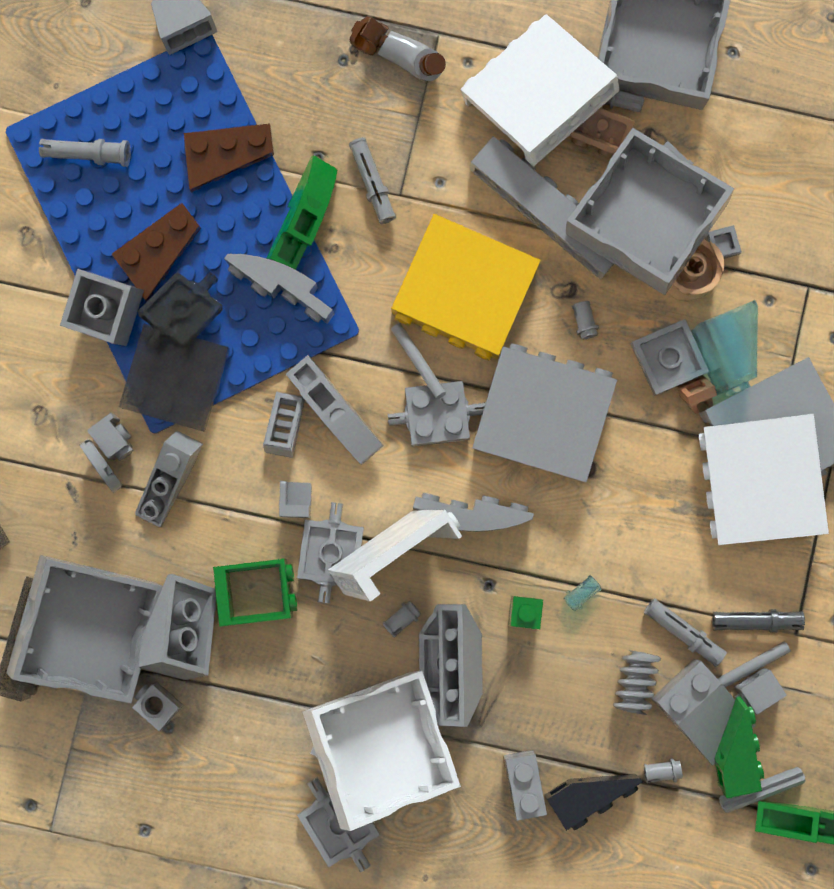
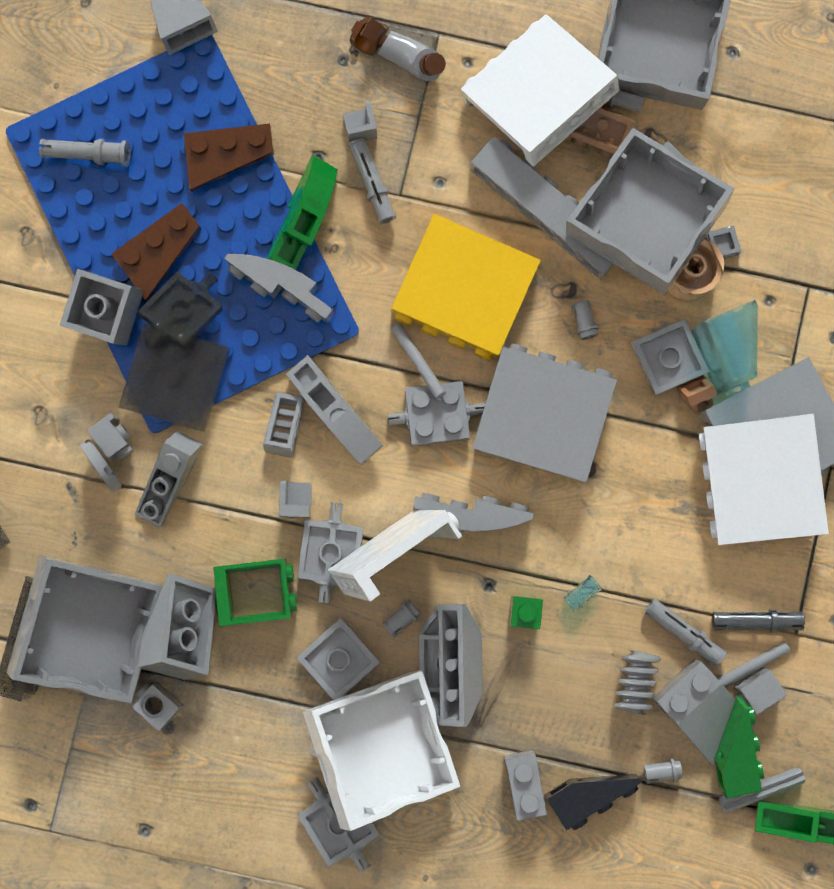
(338, 659): none -> light grey plate
(361, 123): none -> light grey panel

